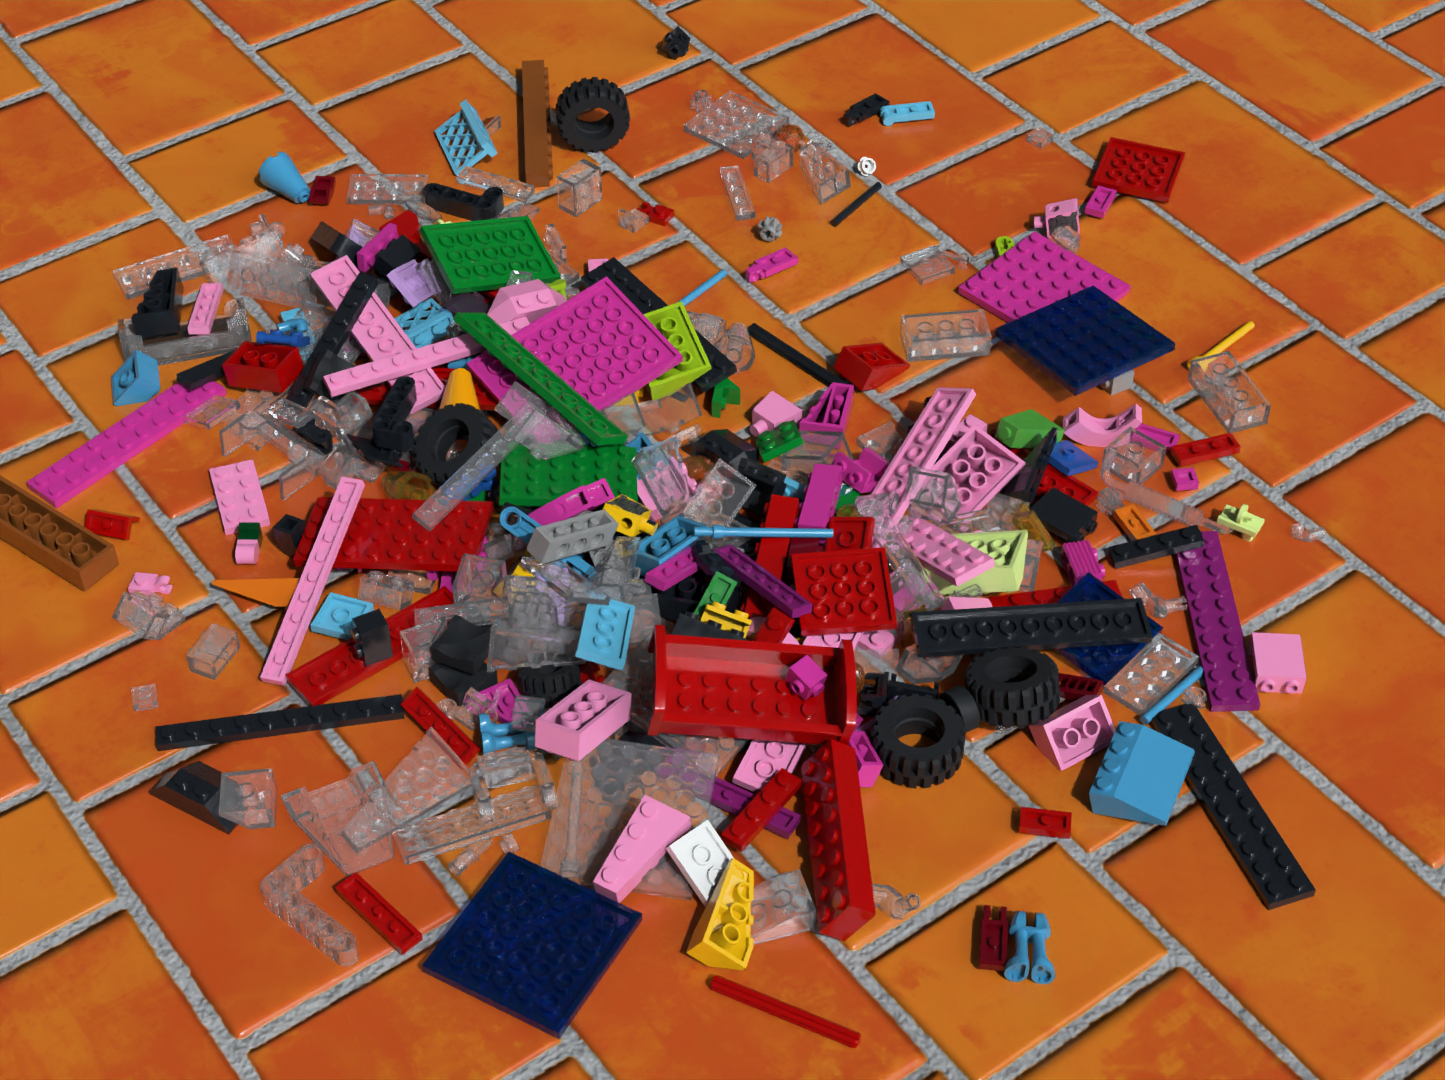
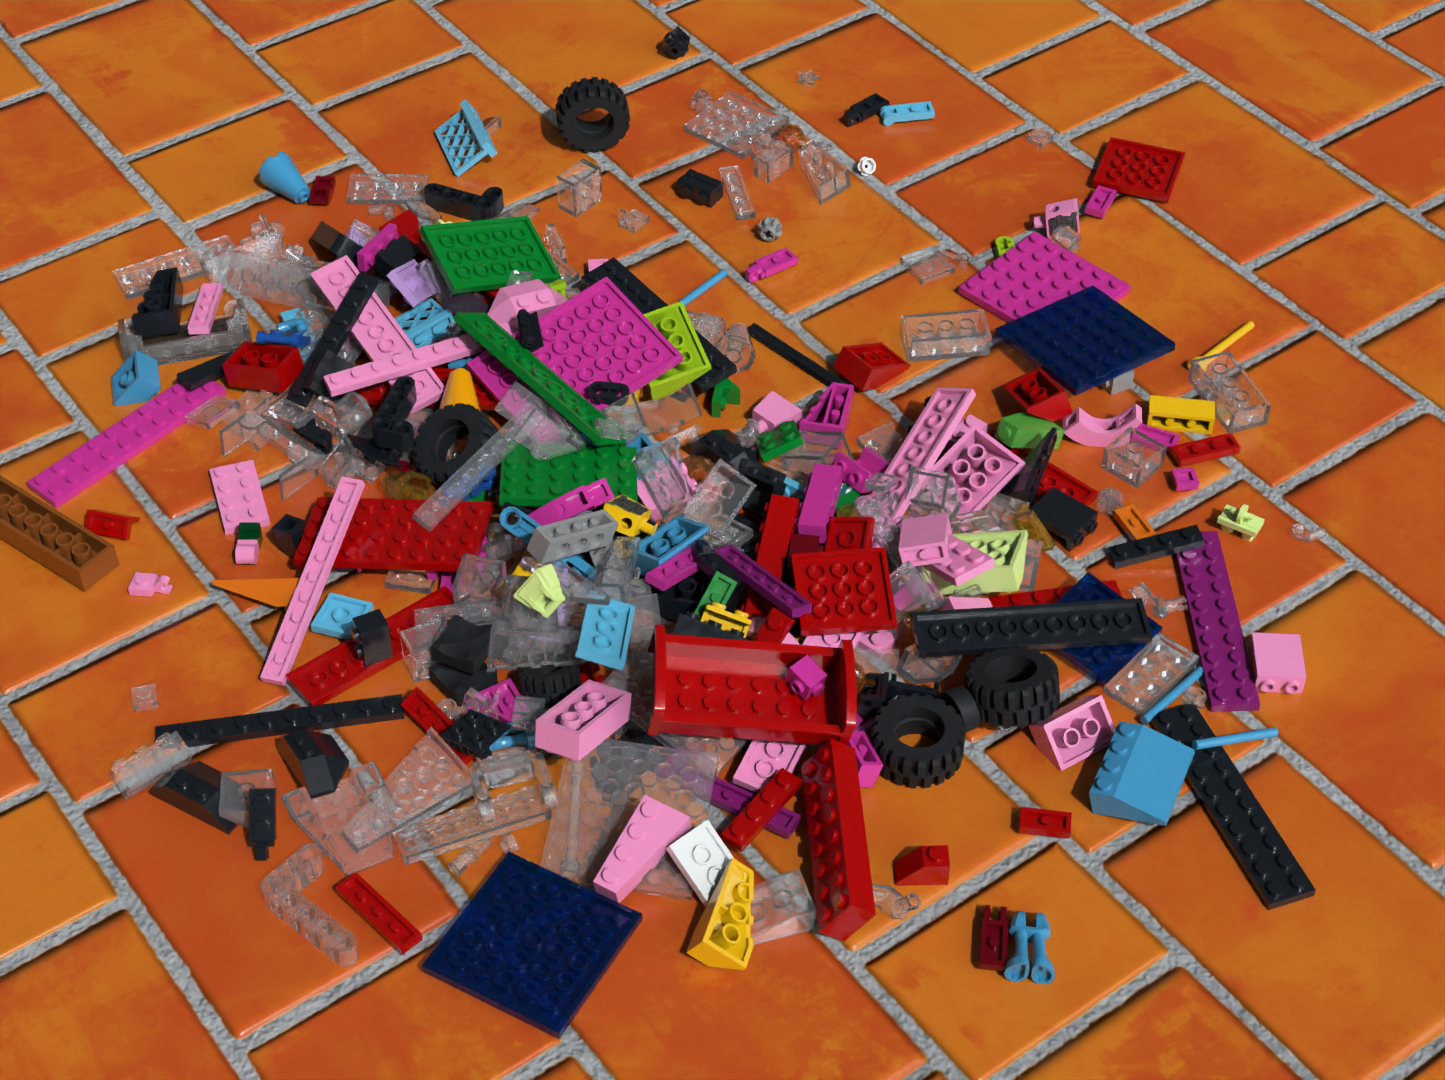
(147, 615): clear slope -> none
(150, 764): none -> clear brick
(213, 651): clear brick -> none
(262, 820): none -> black hinge
(314, 760): none -> black wedge
(385, 590): clear brick -> none
(475, 734): none -> black hinge
(484, 180): clear plate -> none
(530, 330): none -> black hinge
(537, 123): dark orange brick -> none
(540, 587): none -> yellowish green piece
(608, 392): none -> black beam
(611, 429): none -> clear plate
(659, 214): red plate -> none
(700, 188): none -> black brick
(719, 531): dark azure bar -> none
(749, 433): none -> clear piece
(785, 1011): red axle -> none
(807, 78): none -> clear plate
(856, 204): black bar -> none
(880, 482): none -> clear plate
(924, 866): none -> red slope
(925, 539): none -> bright pink panel
(1039, 395): none -> red slope
(1071, 459): blue plate -> none
(1079, 560): dark pink brick -> none
(1087, 685): dark red slope -> none
(1158, 501): clear piece -> none
(1181, 414): none -> yellow brick
(1234, 738): none -> dark azure bar

